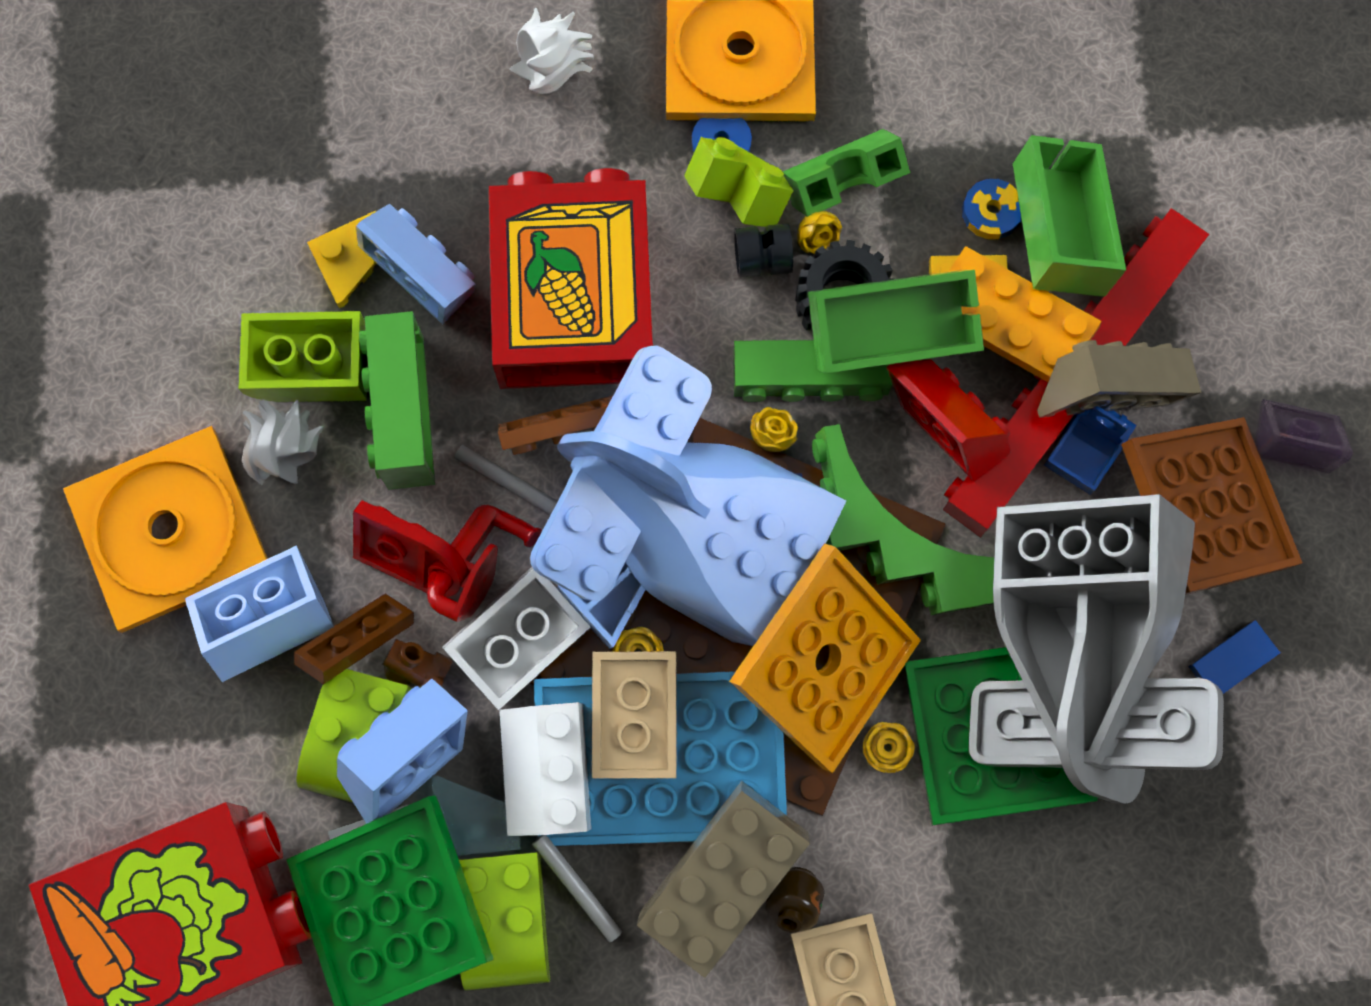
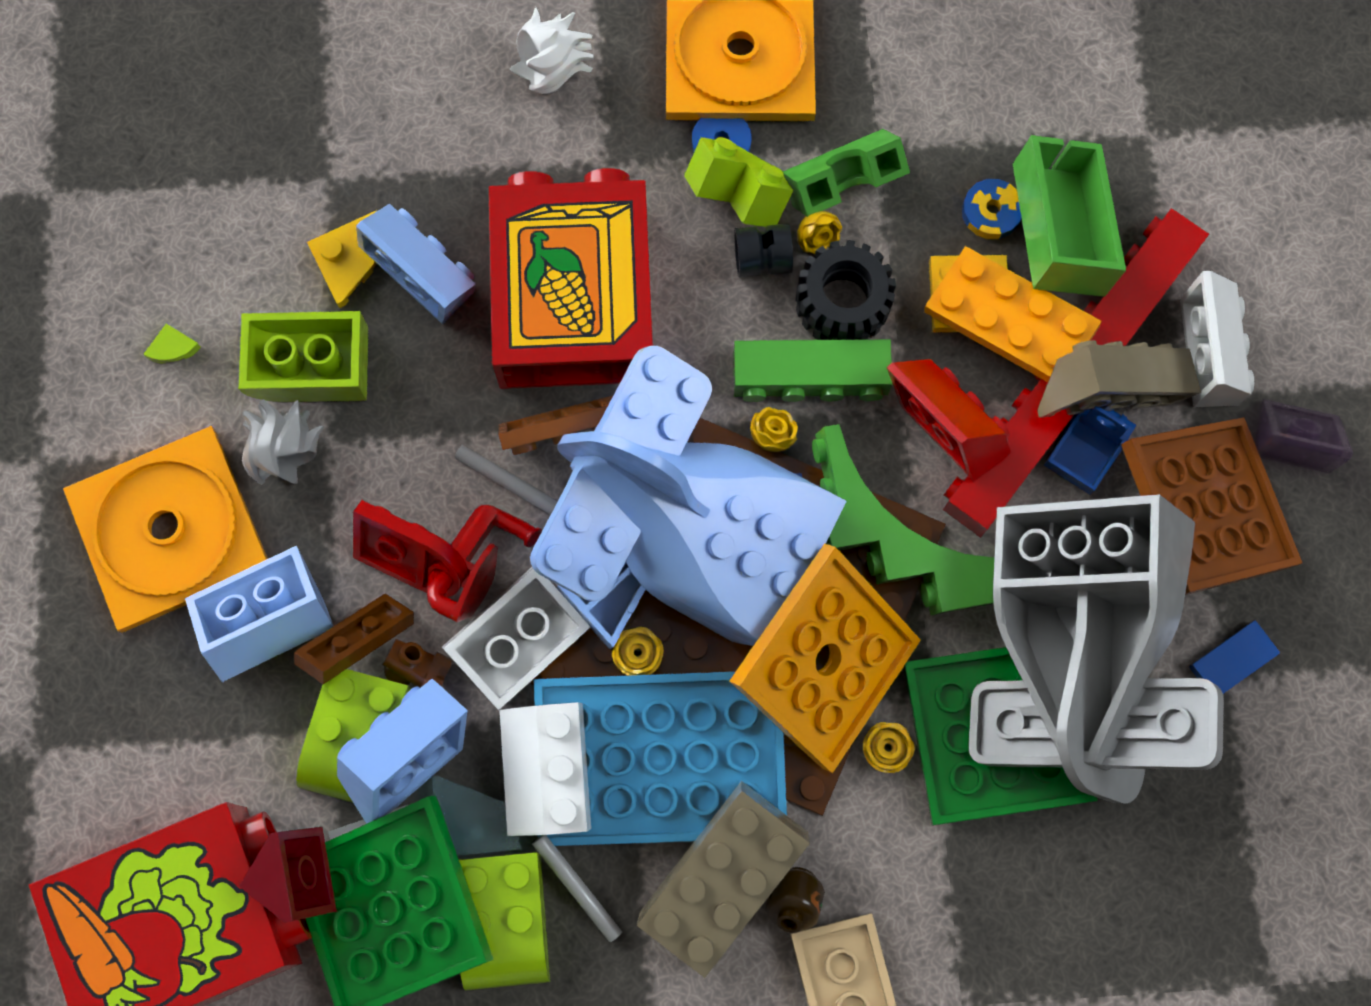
(171, 346): none -> lime tile
(292, 875): none -> dark red slope
(398, 401): bright green piece -> none
(634, 715): tan plate -> none
(895, 321): bright green piece -> none
(1216, 340): none -> white slope

